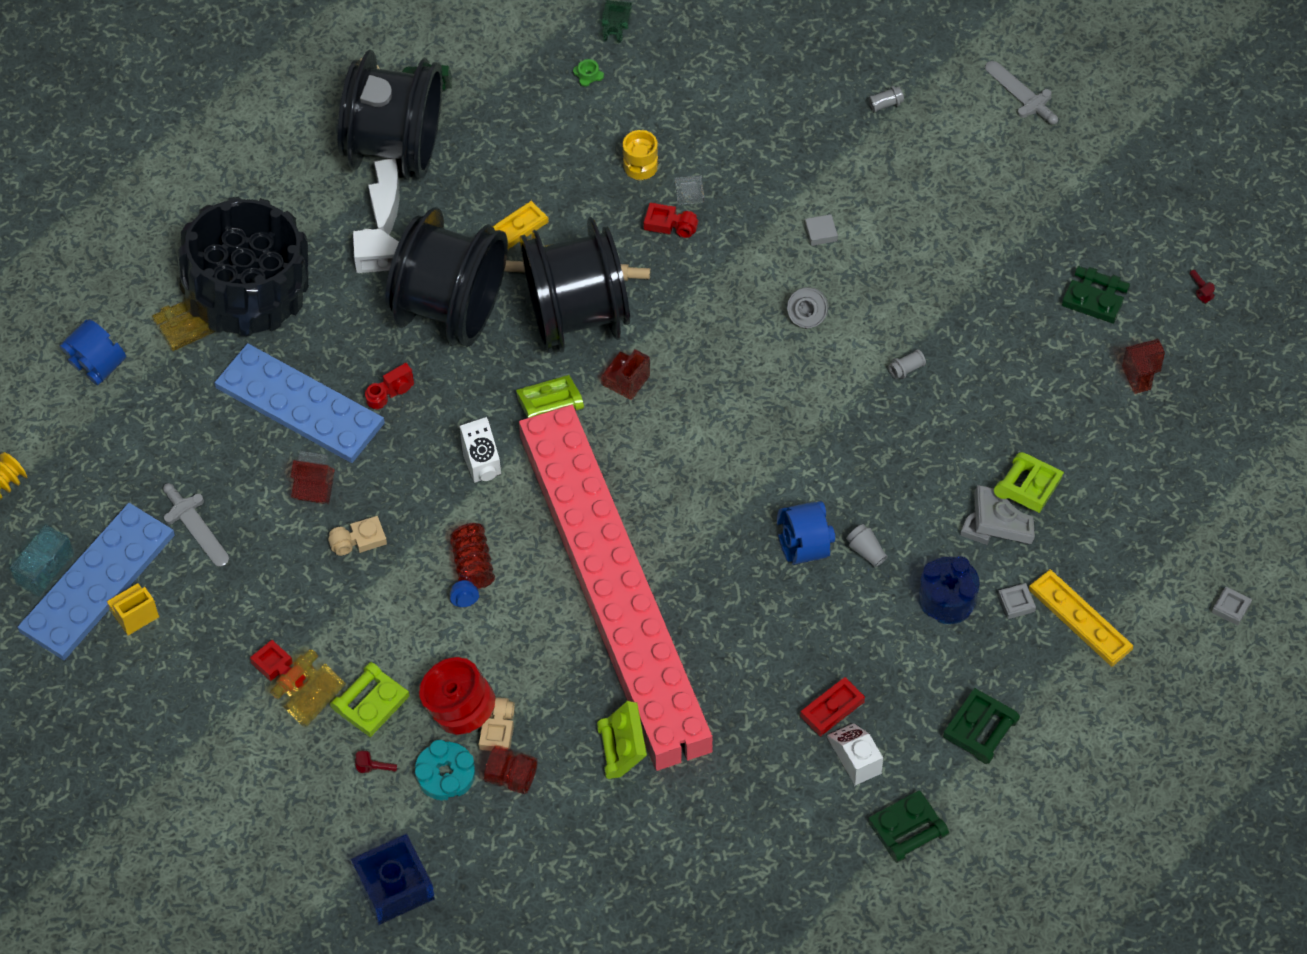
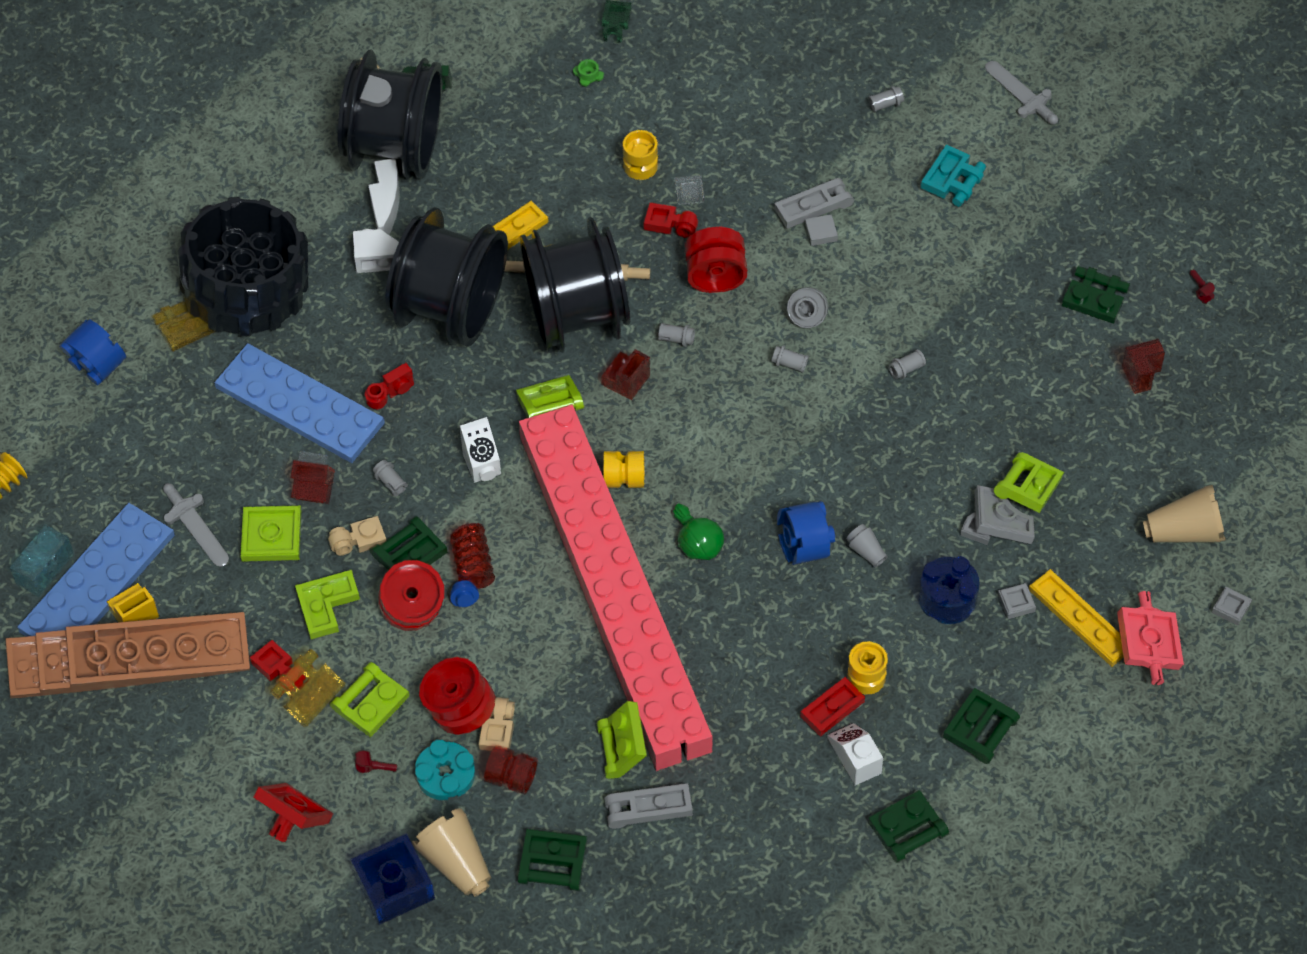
(126, 654): none -> nougat slope
(271, 533): none -> lime plate
(292, 809): none -> red tile
(320, 596): none -> lime plate
(385, 472): none -> light grey pin
(407, 612): none -> red wheel
(424, 547): none -> dark green plate
(455, 852): none -> tan cone
(554, 850): none -> dark green plate
(624, 469): none -> yellow wheel
(648, 805): none -> light grey plate
(677, 334): none -> light grey pin
(699, 536): none -> green hair
(715, 259): none -> red wheel
(789, 358): none -> light grey pin
(813, 203): none -> light grey plate
(867, 667): none -> yellow wheel
(945, 172): none -> teal plate
(1150, 638): none -> coral plate
(1187, 519): none -> tan cone

